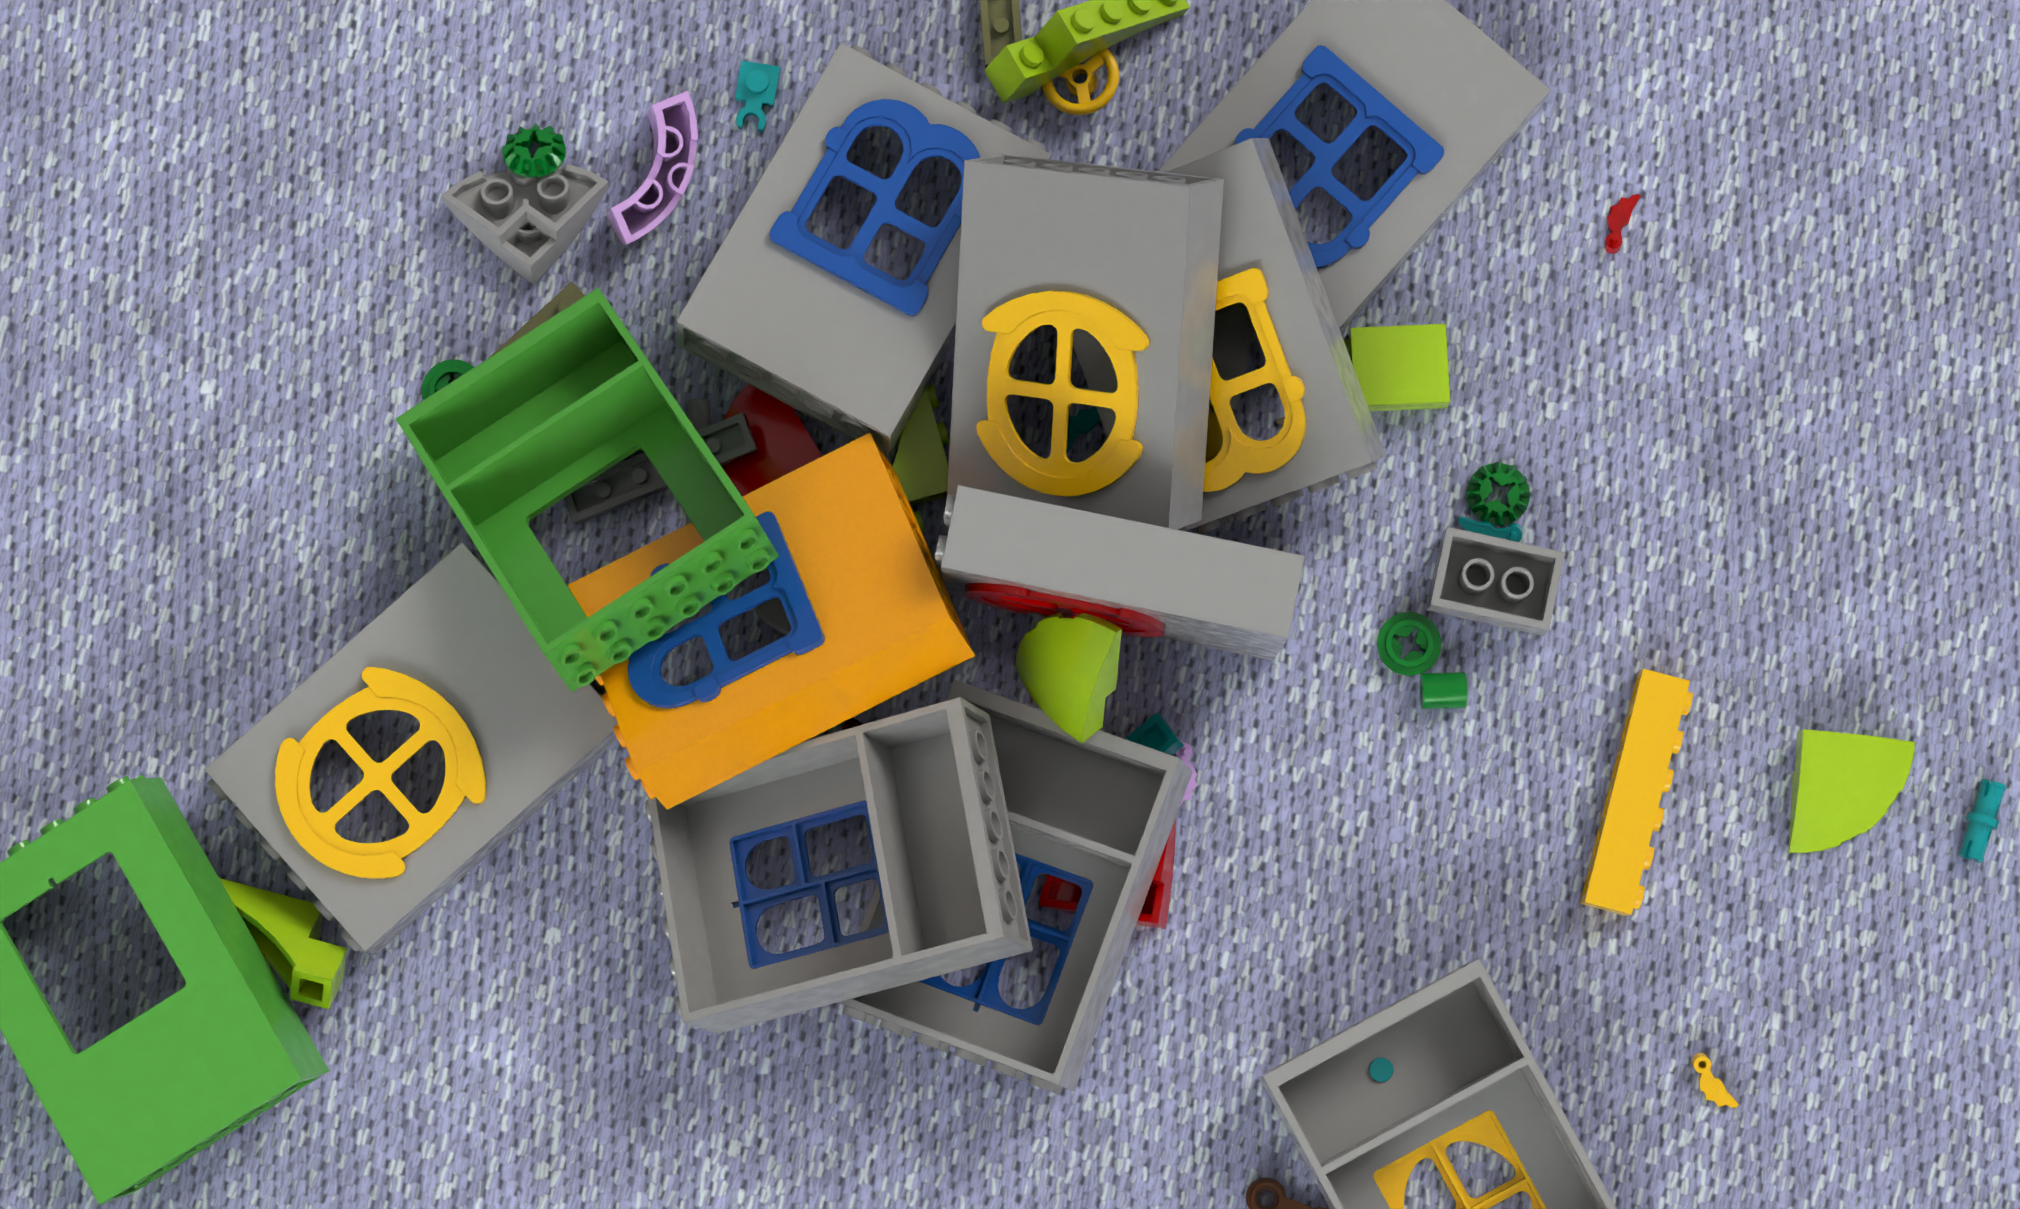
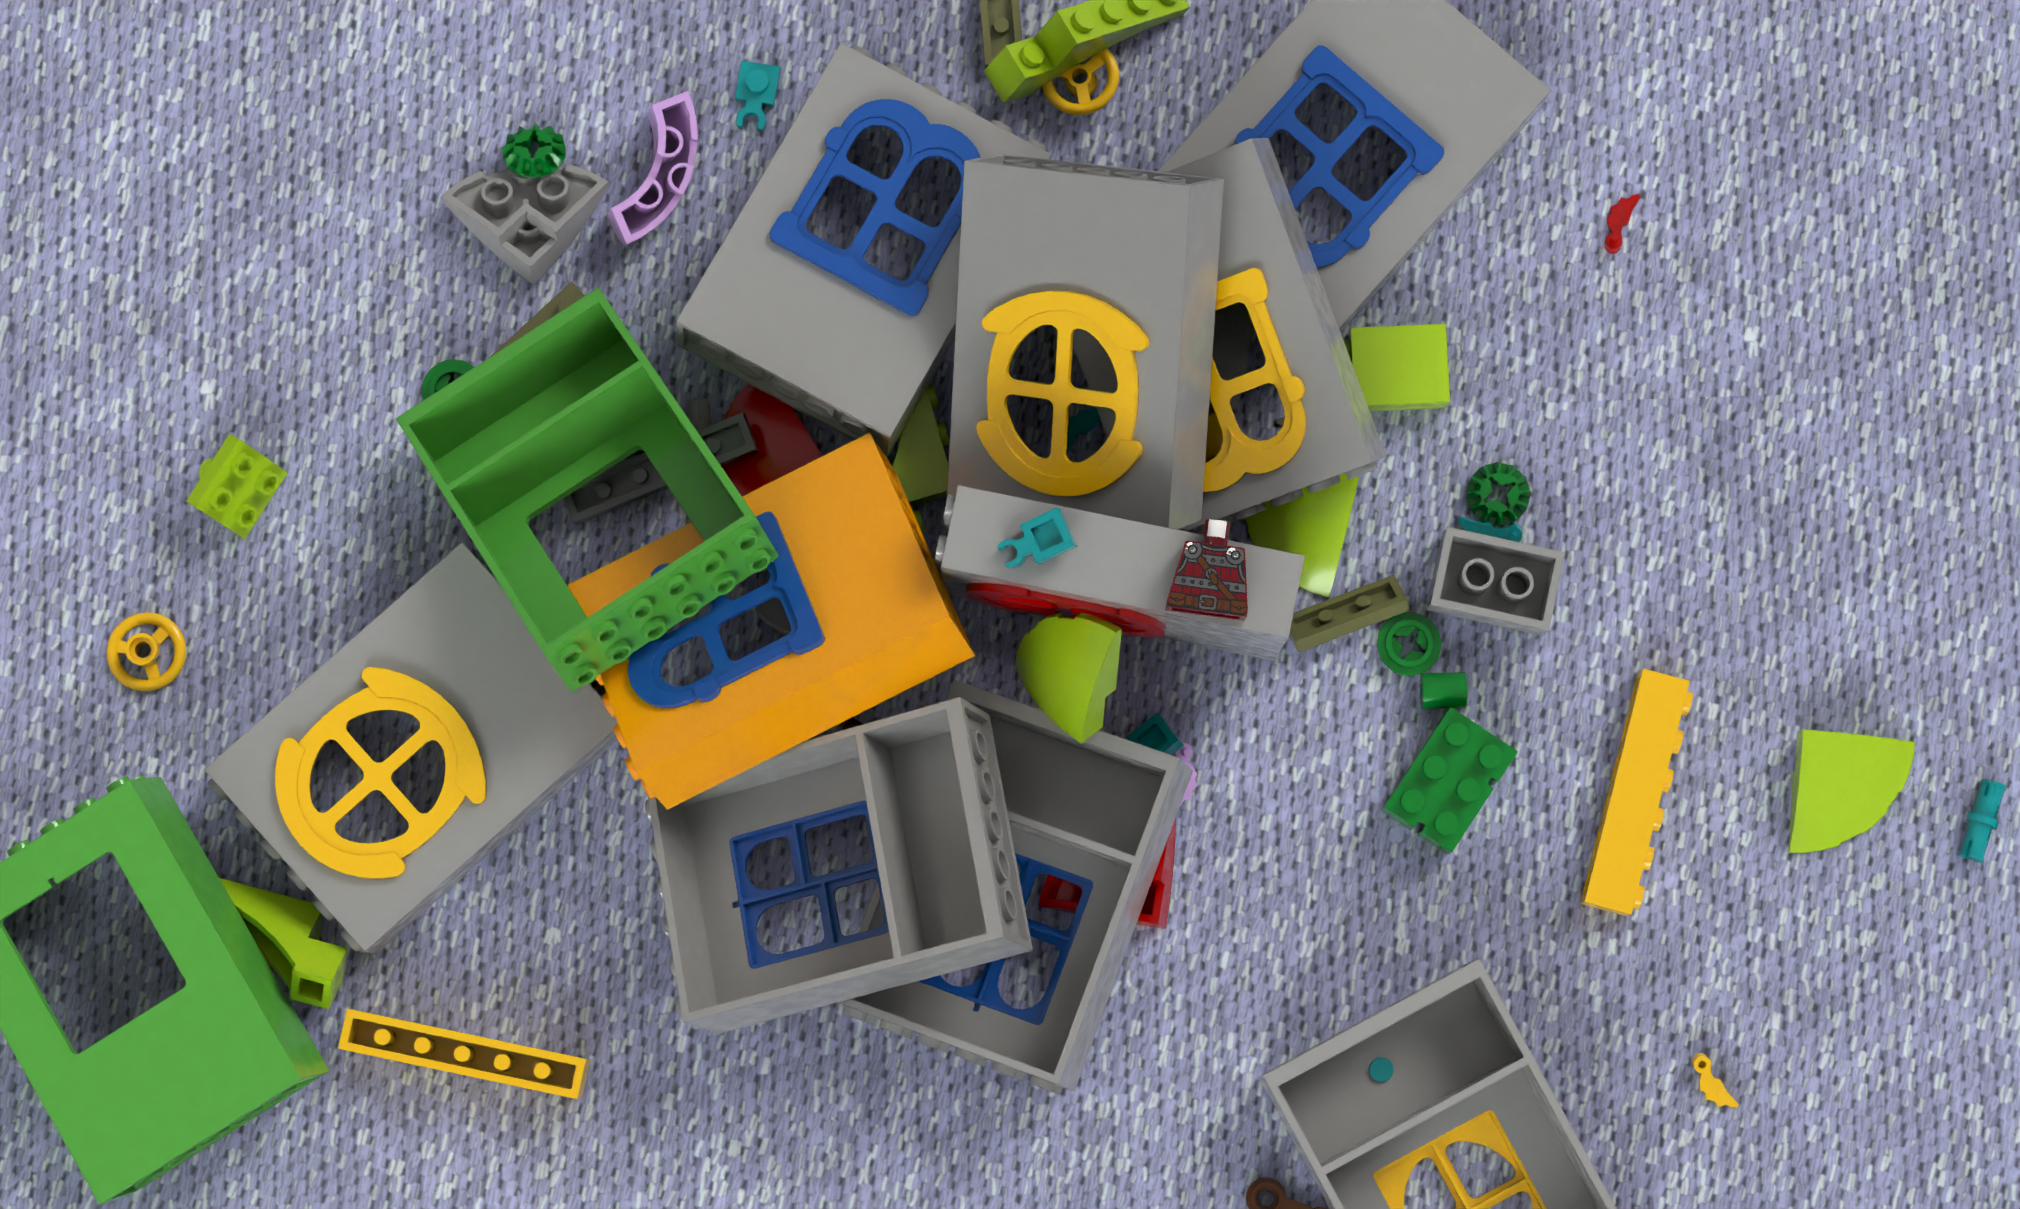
(133, 645): none -> yellow piece
(236, 486): none -> lime plate
(464, 1054): none -> yellow brick
(1043, 537): none -> teal plate
(1210, 576): none -> torso
(1309, 527): none -> lime brick
(1347, 613): none -> olive plate
(1449, 780): none -> green piece

